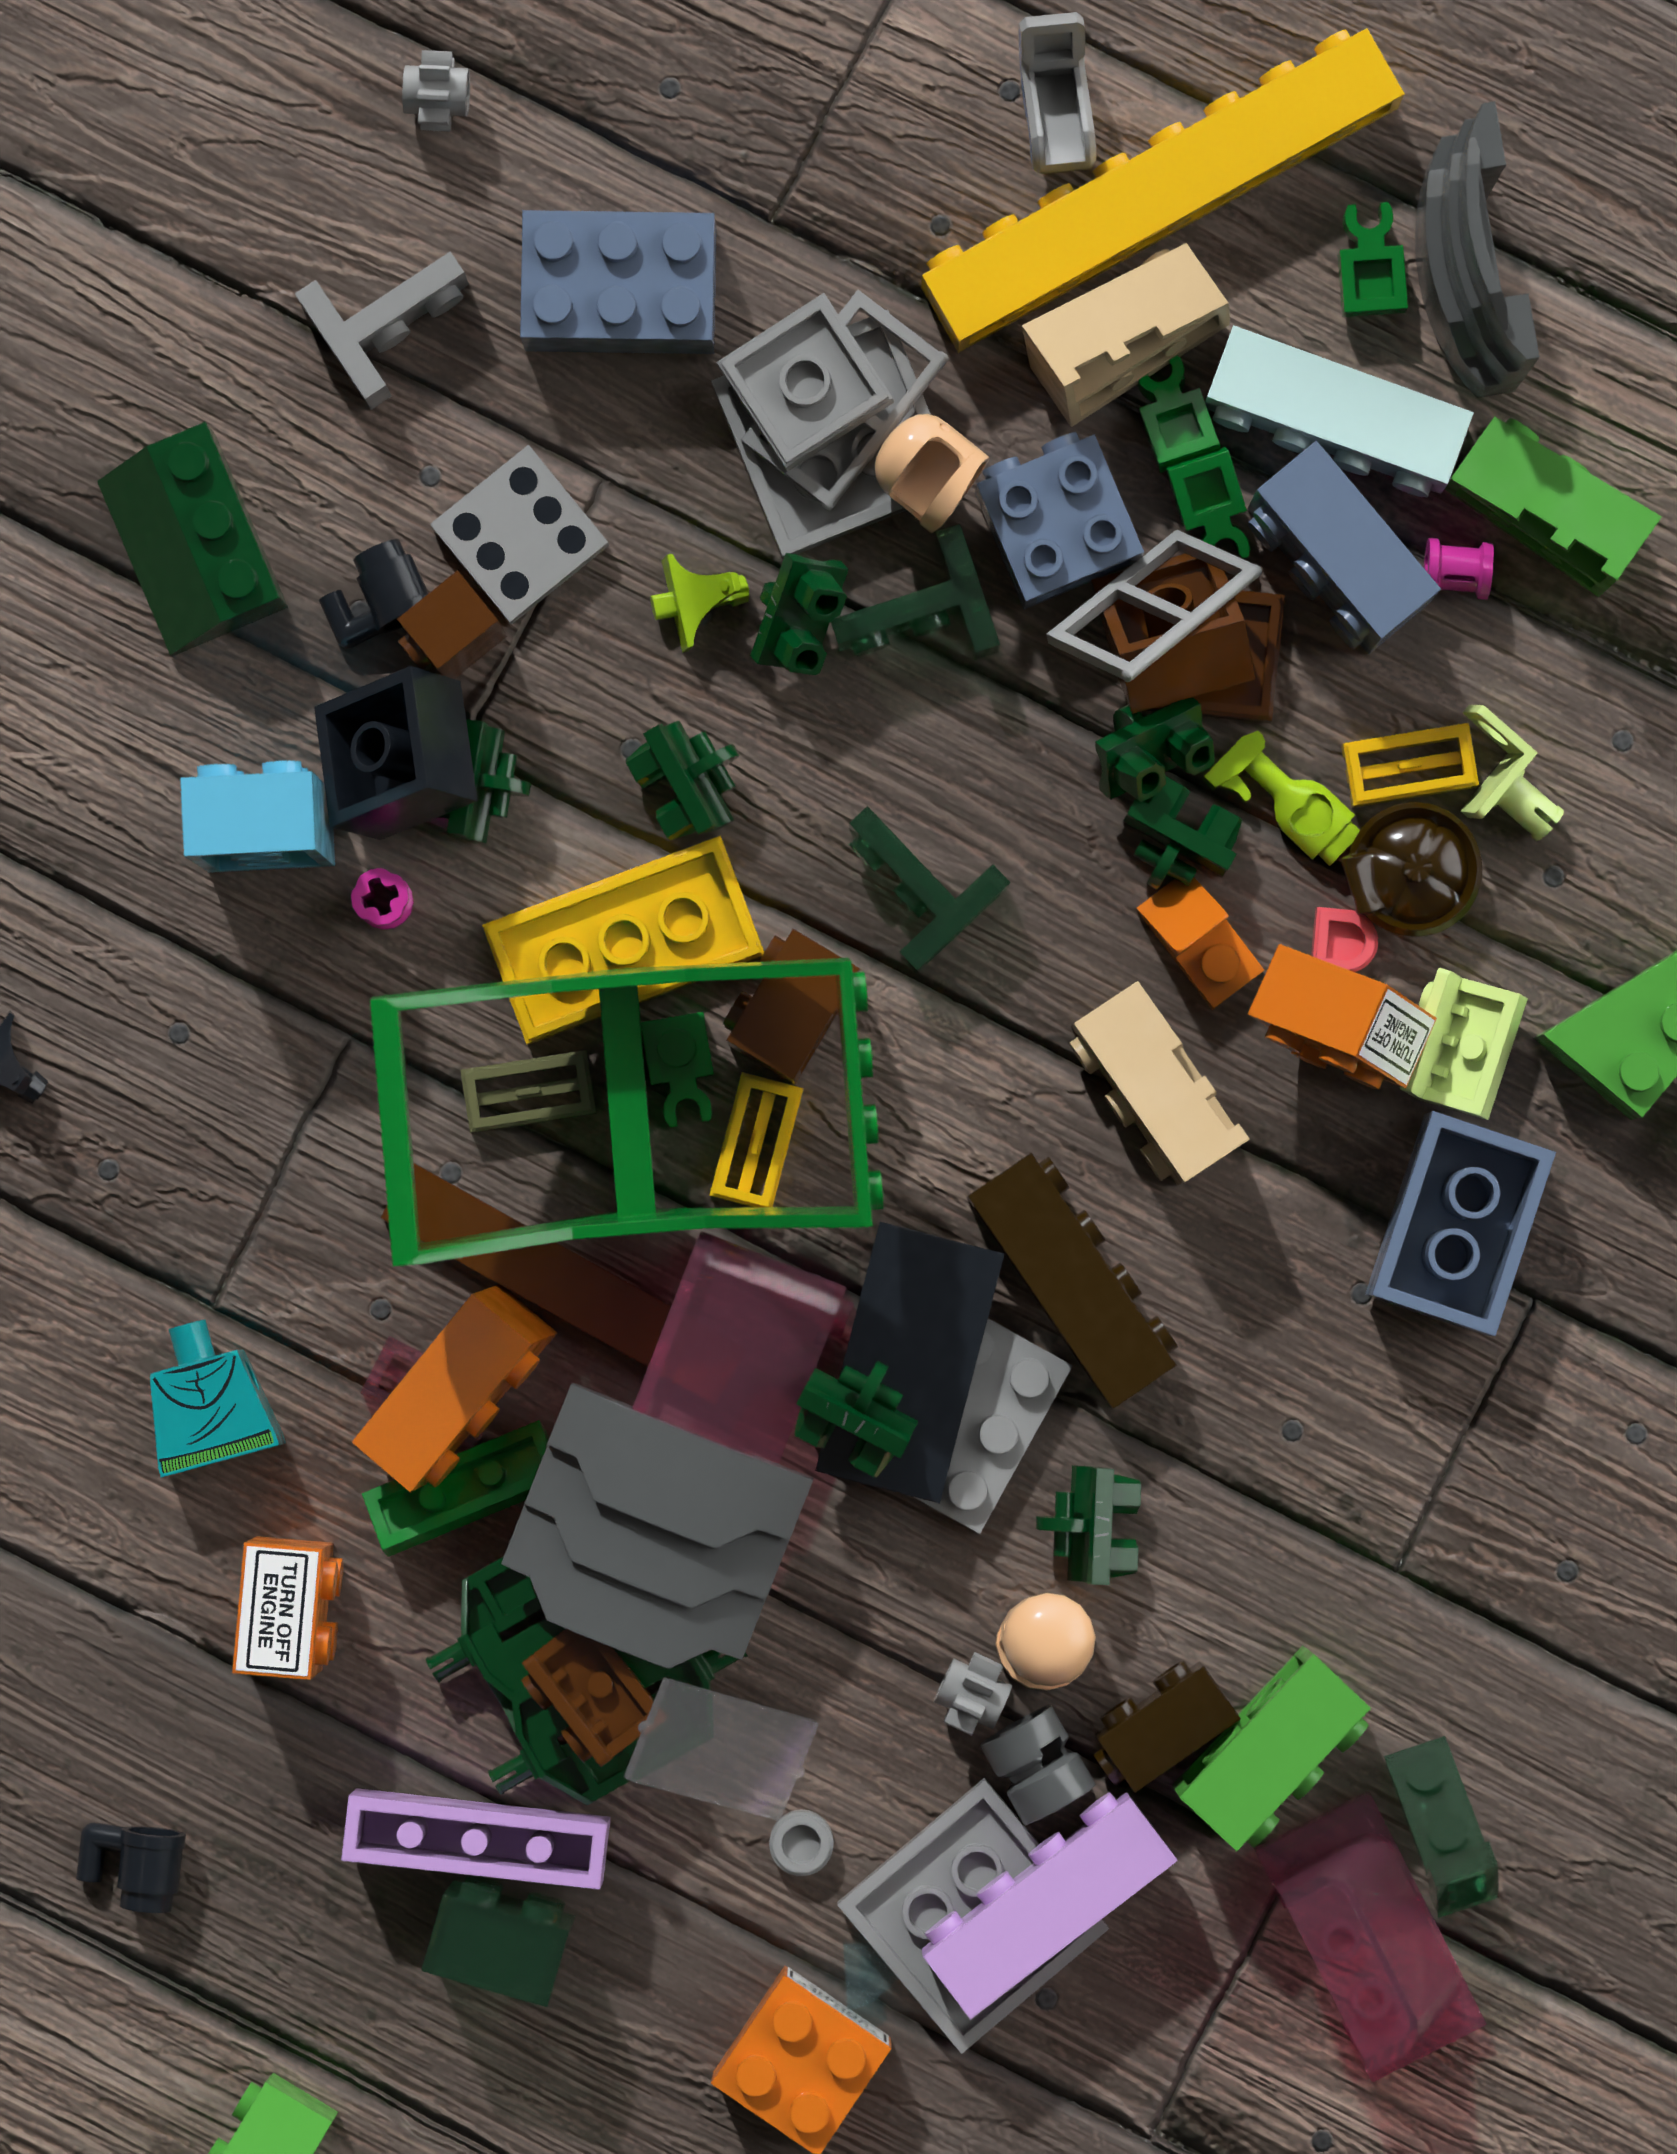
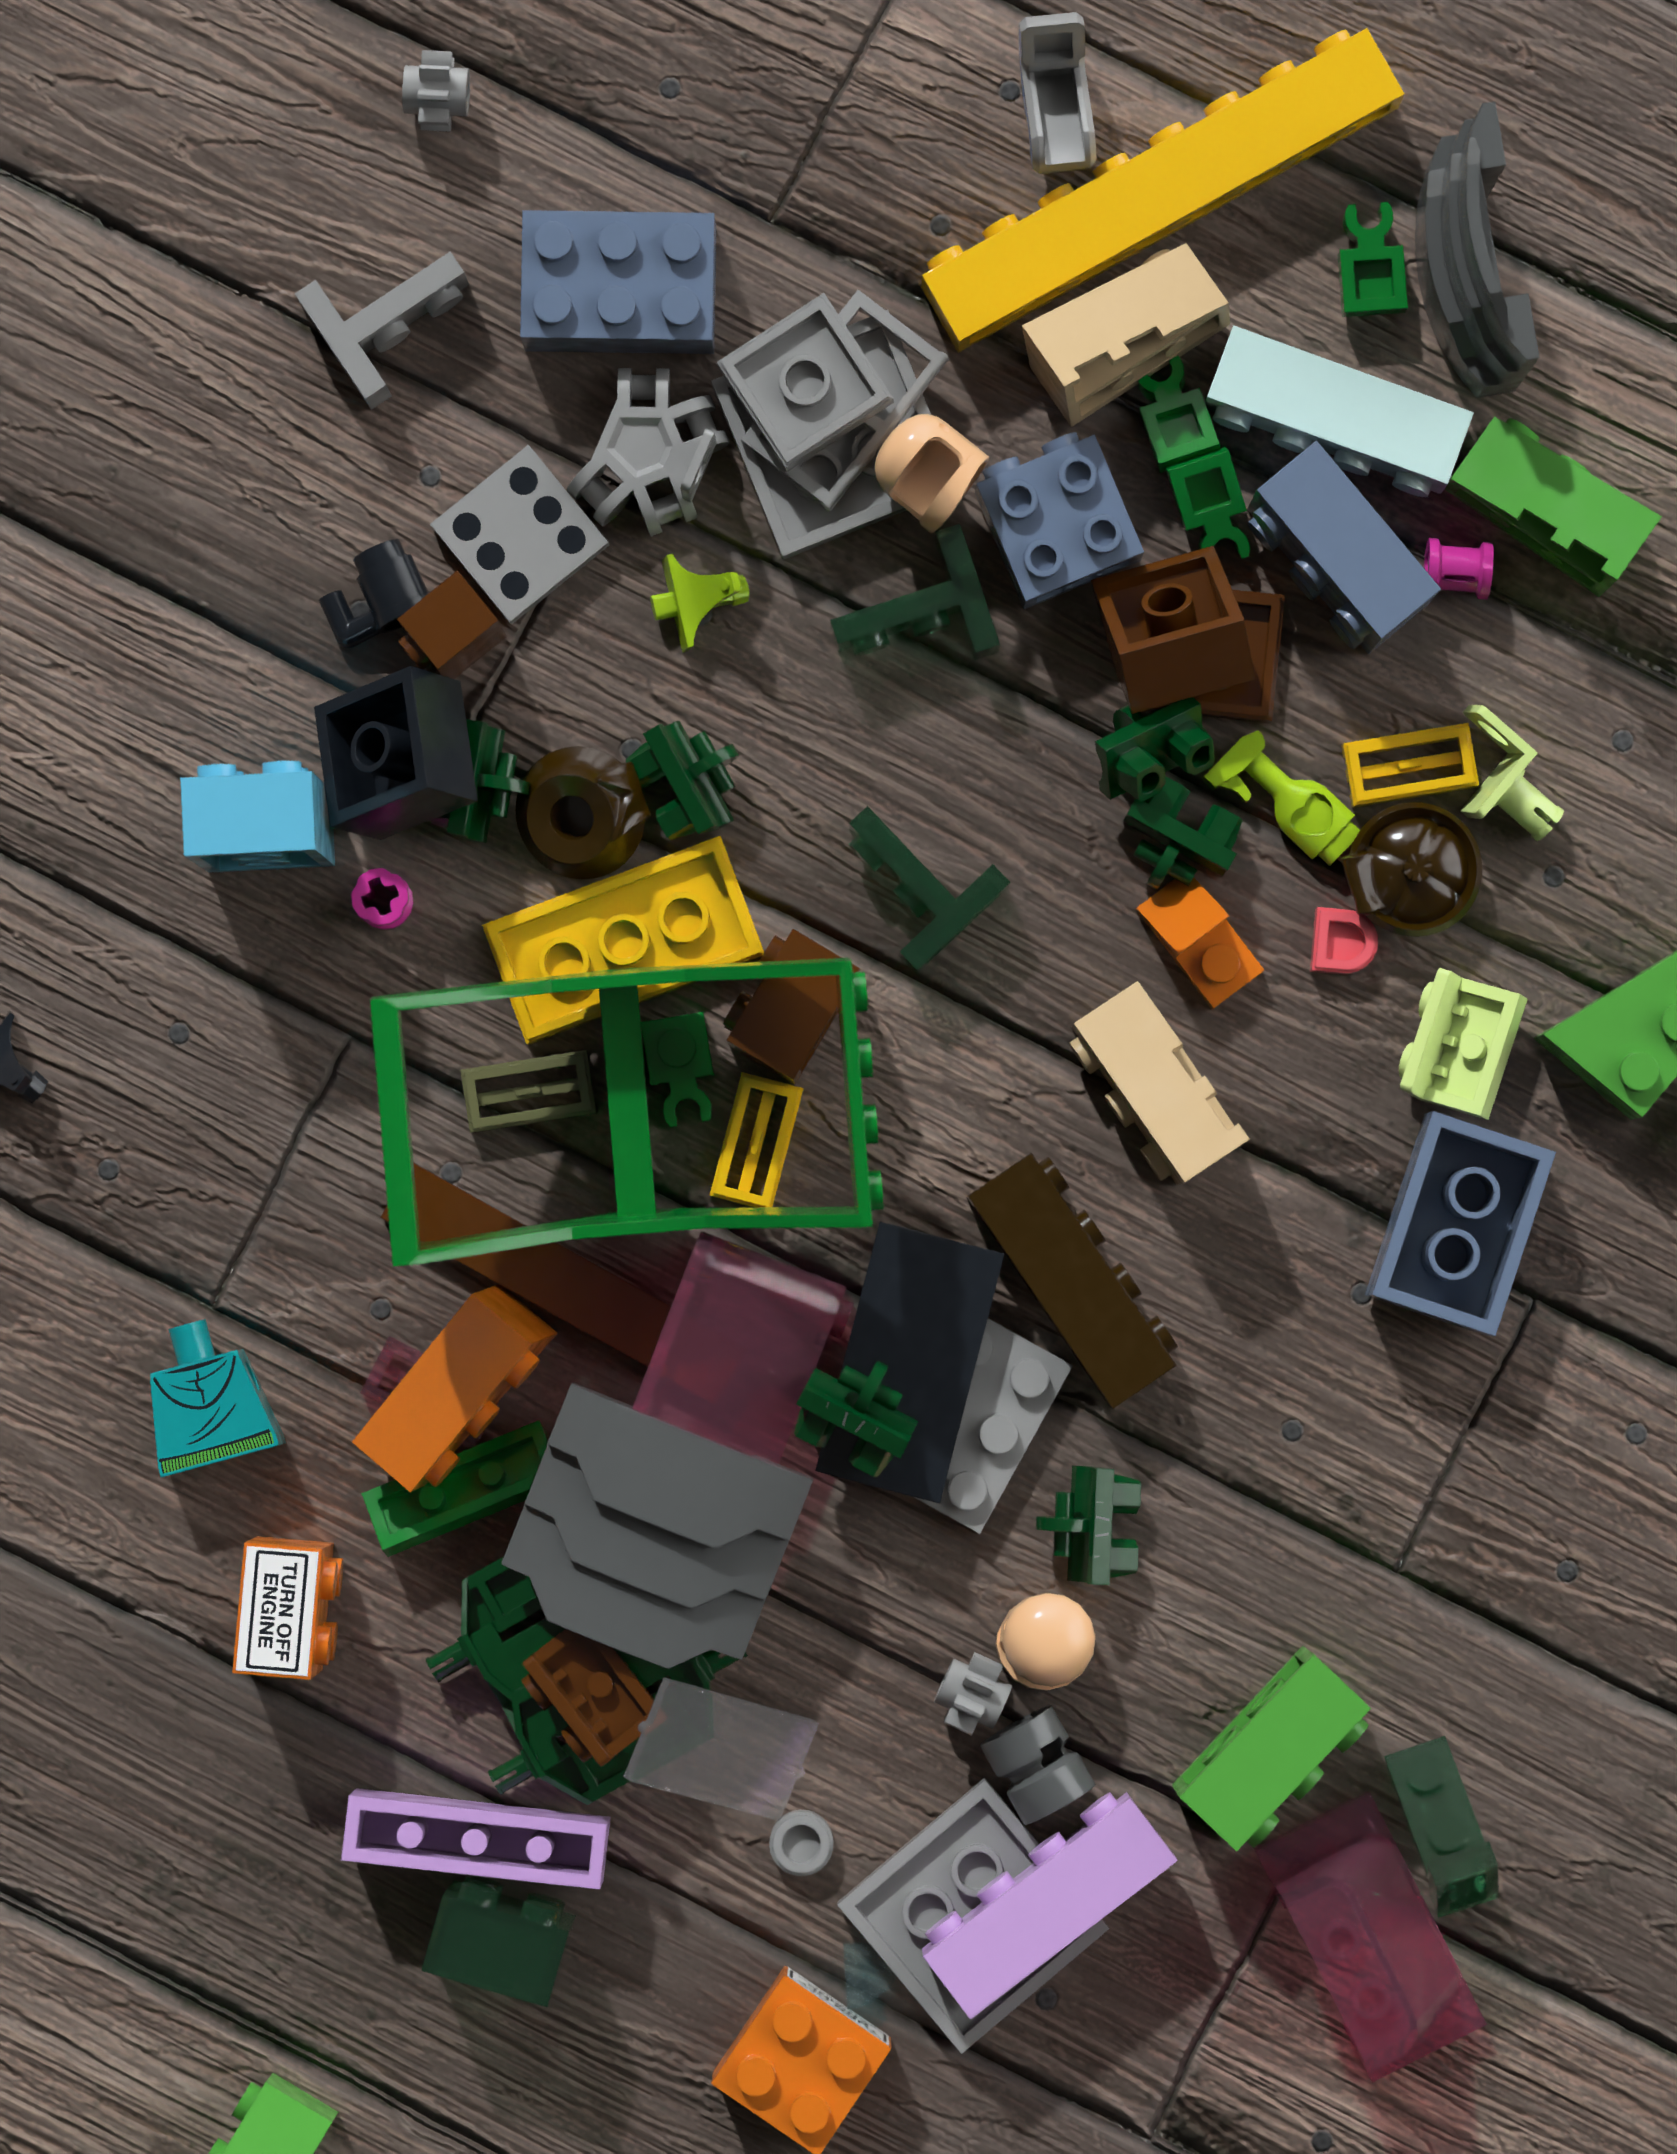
(147, 1863): black piece -> none
(191, 539): dark green slope -> none
(582, 812): none -> dark brown piece
(646, 448): none -> light grey piece
(799, 613): dark green hips -> none
(1124, 589): light grey window -> none
(1163, 1728): dark brown brick -> none
(1341, 1019): orange brick -> none

